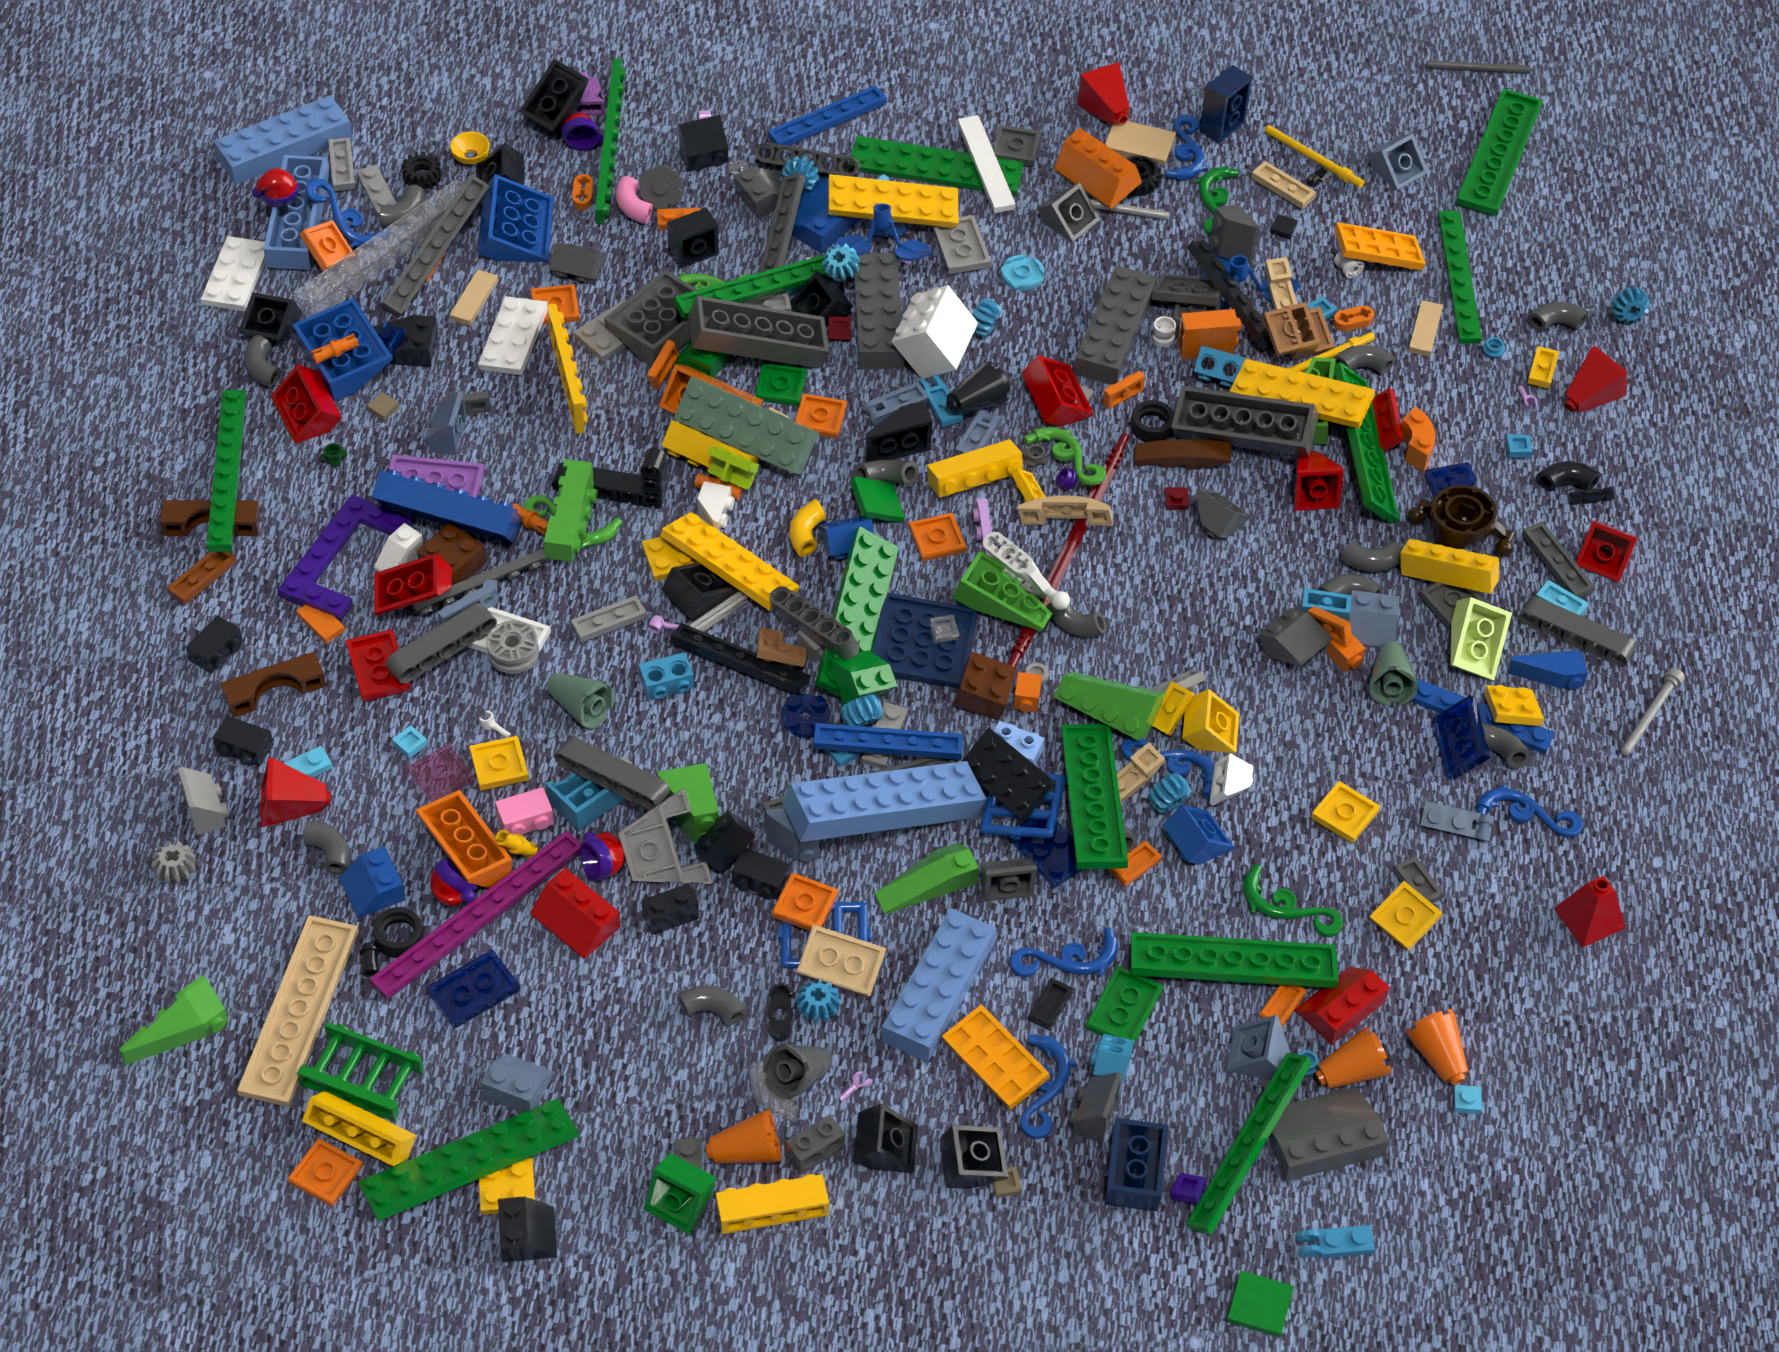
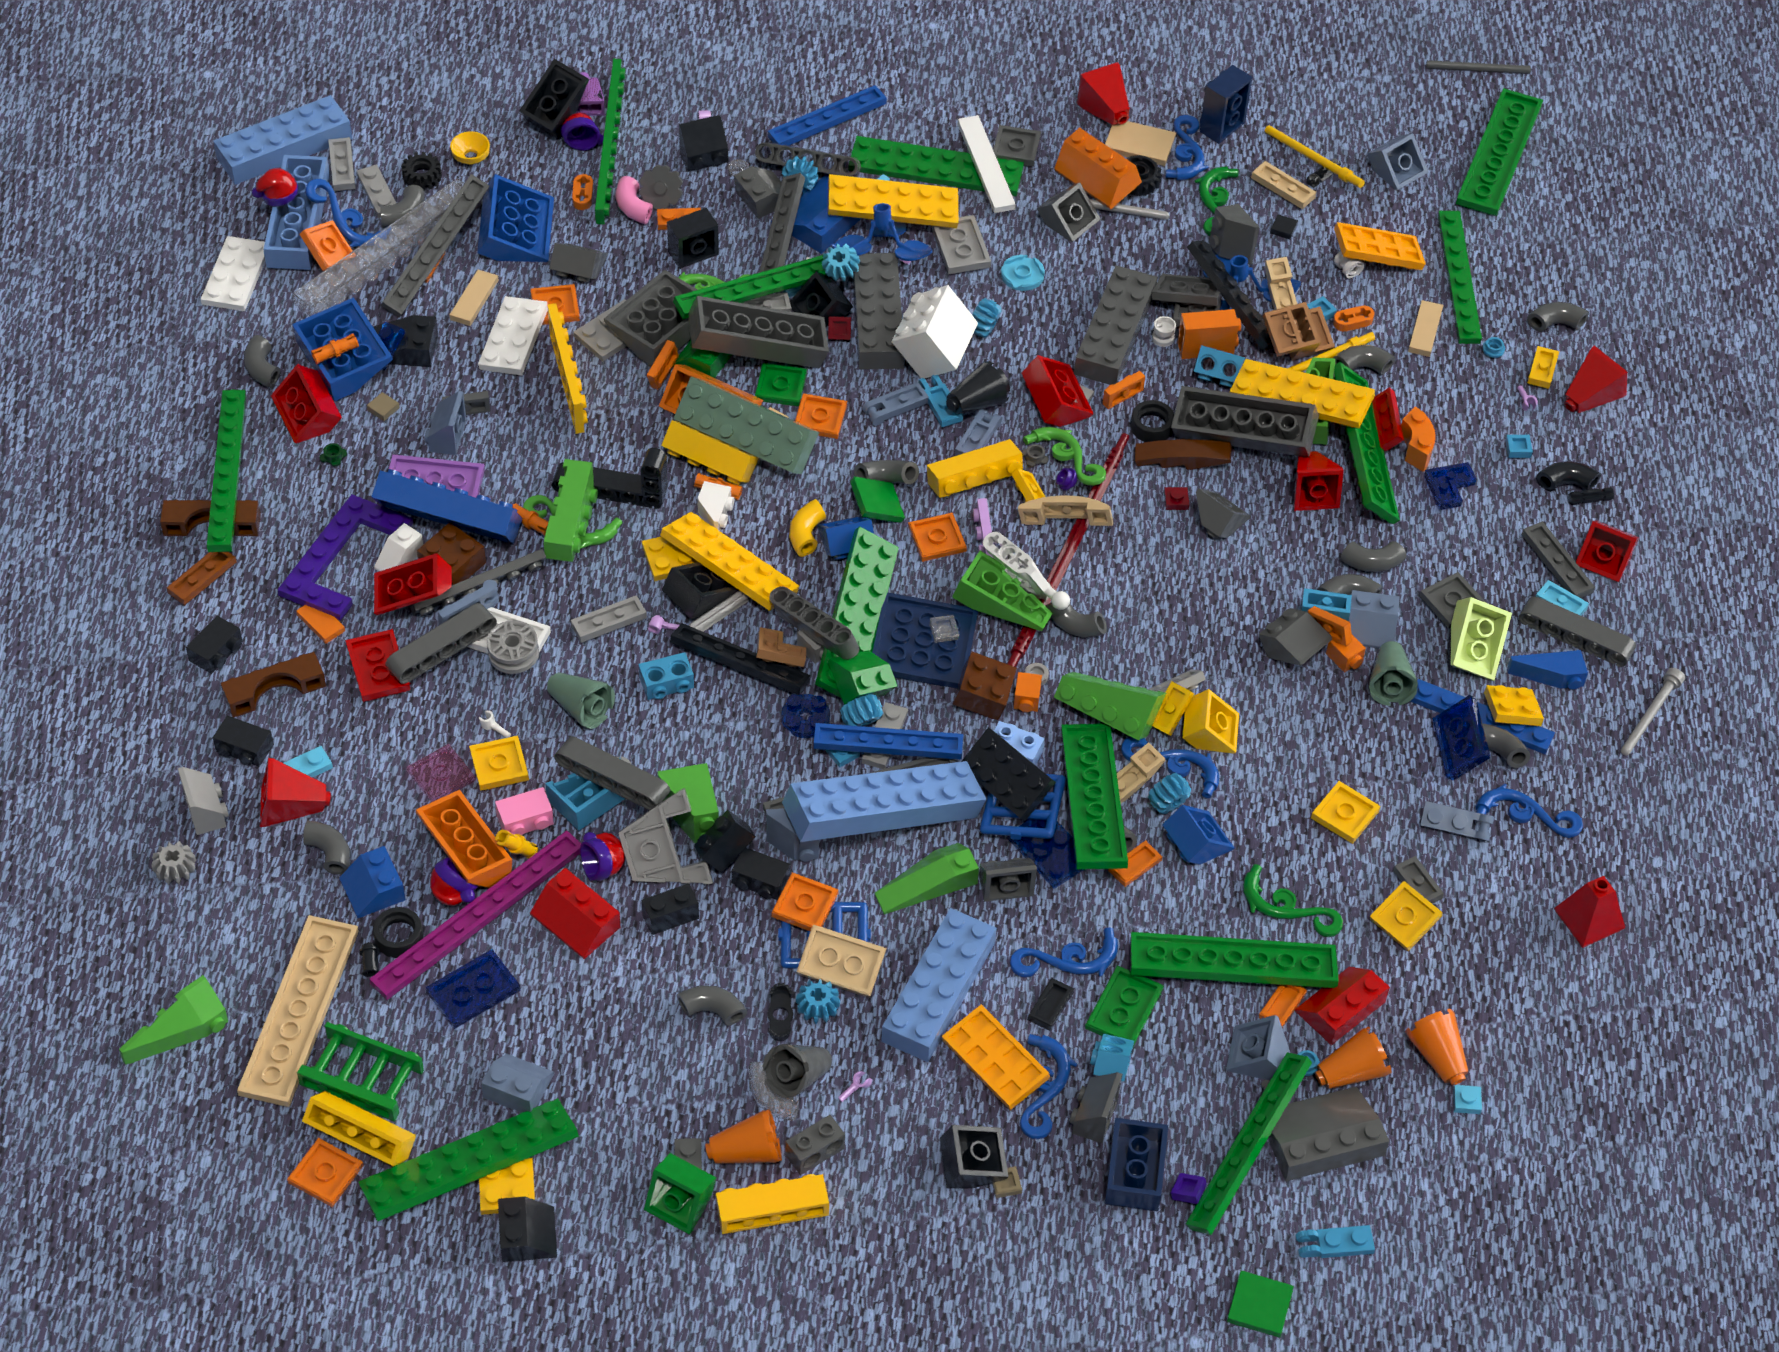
(269, 317): black slope -> none
(409, 741): medium azure plate -> none
(503, 162): black slope -> none
(732, 467): lime panel -> none
(885, 1140): black slope -> none
(900, 434): black slope -> none
(1230, 778): white slope -> none
(1450, 566): yellow brick -> none
(1463, 517): dark brown piece -> none
(1630, 304): dark azure gear -> none

